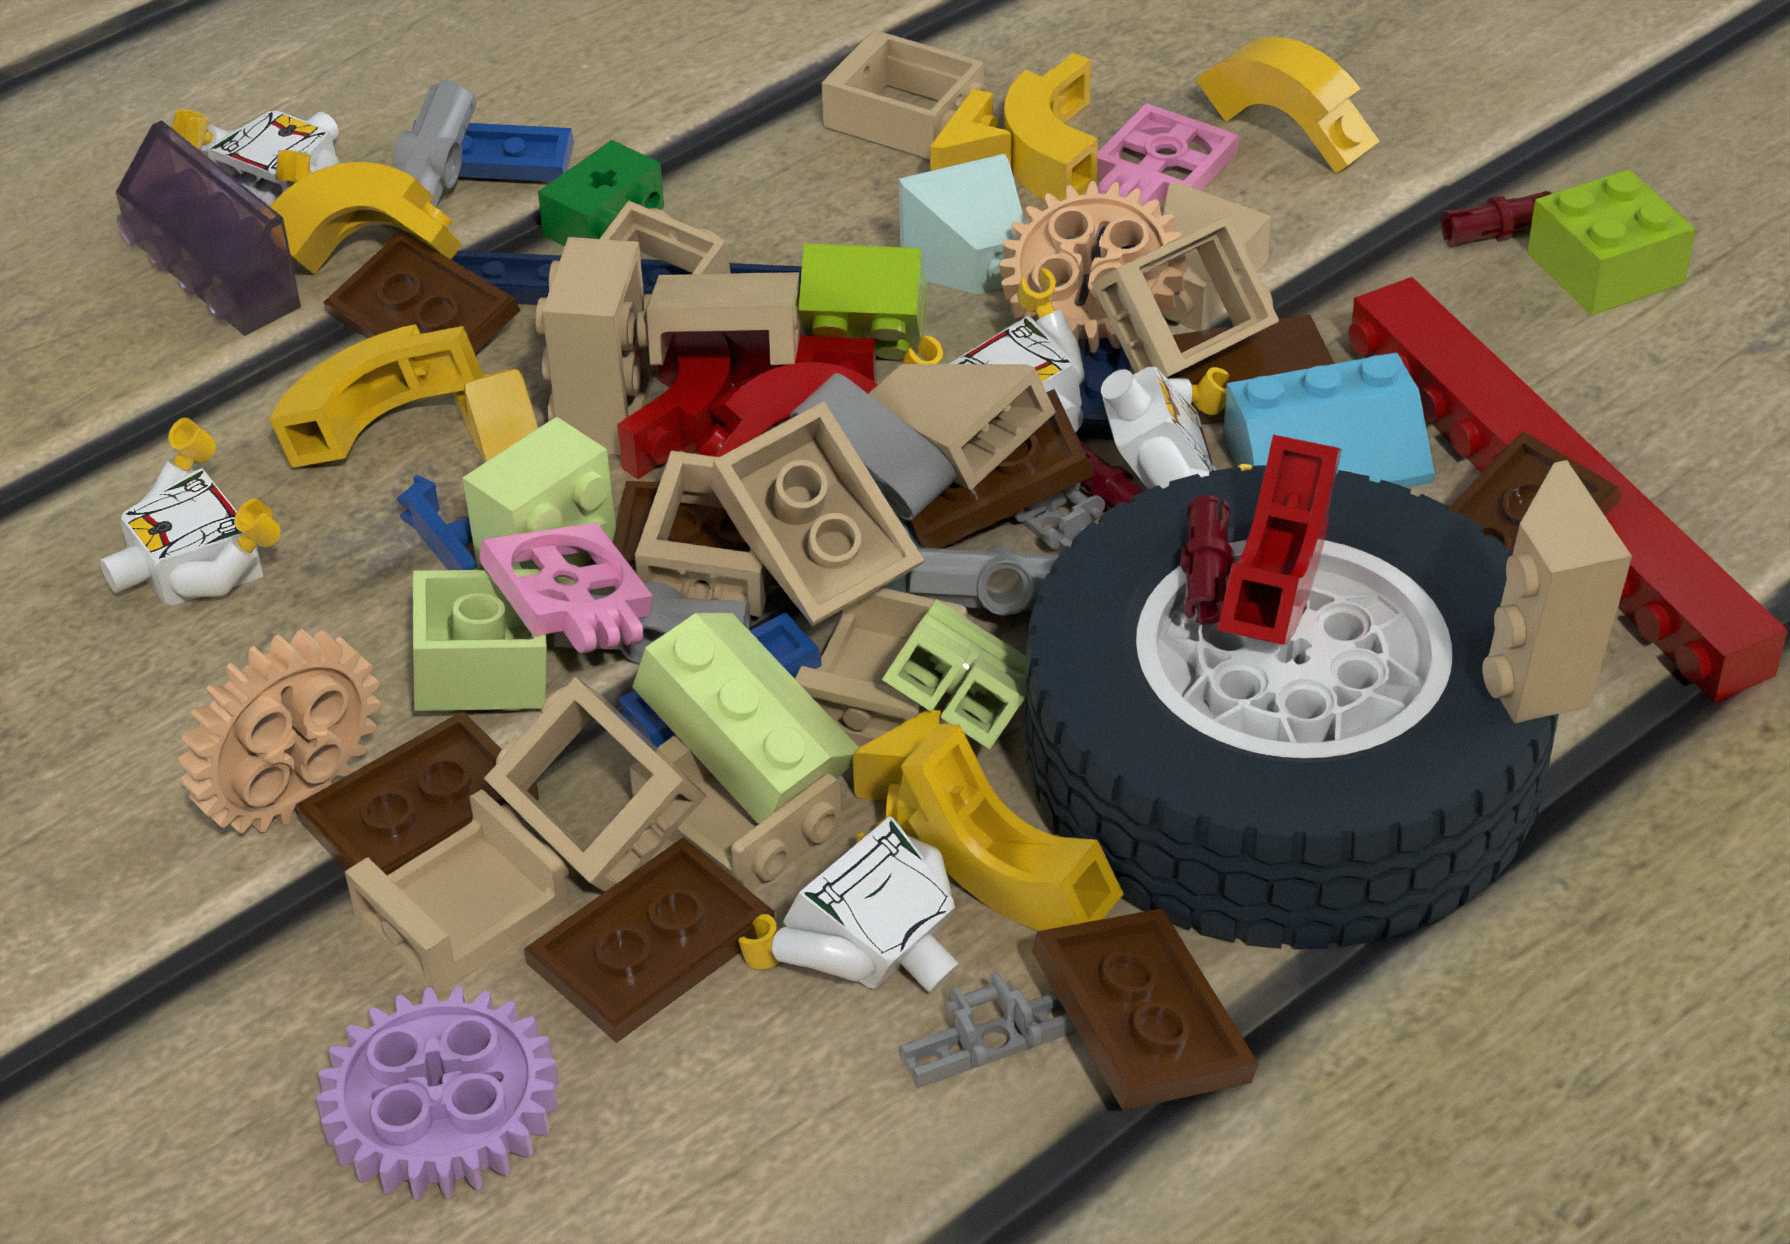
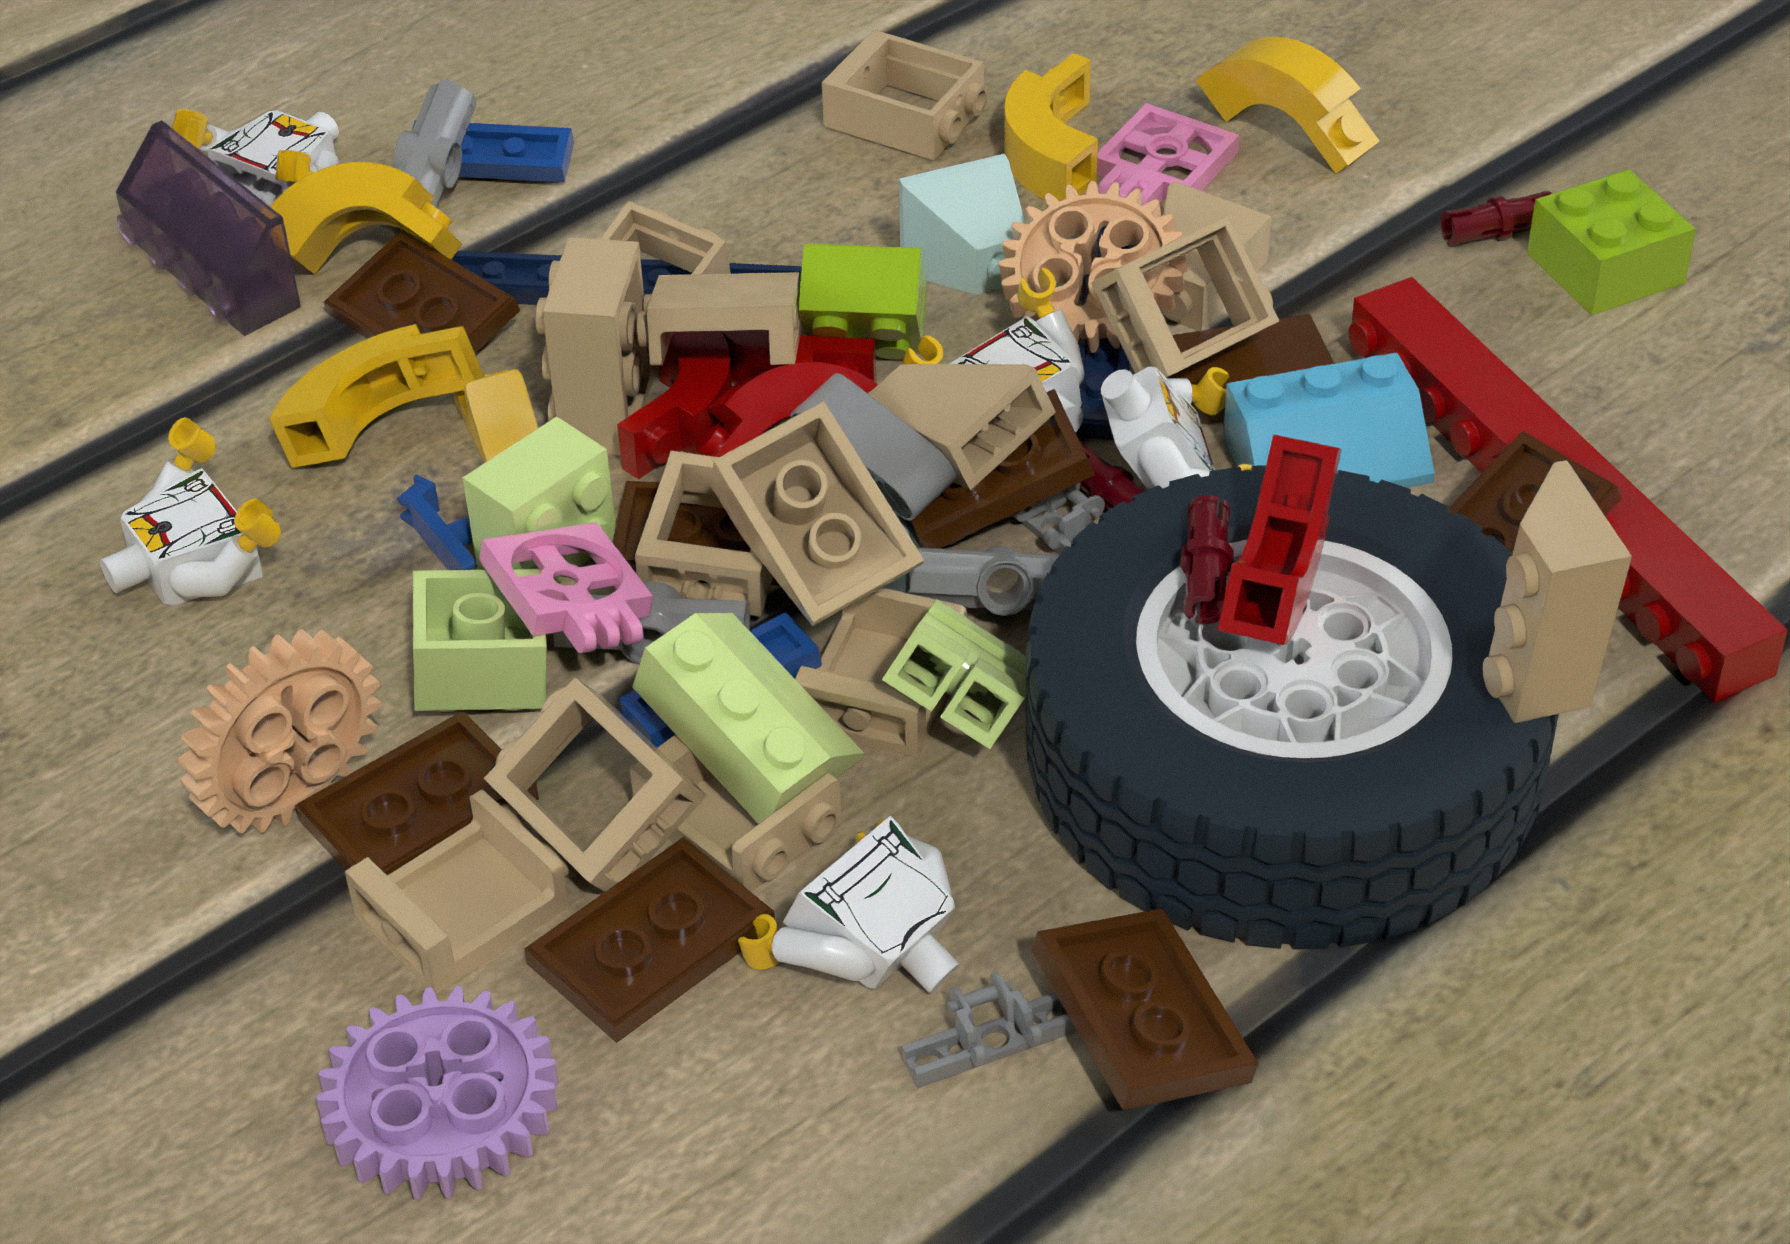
(596, 190): green brick -> none
(879, 772): yellow slope -> none
(970, 134): yellow slope -> none
(995, 853): yellow arch -> none

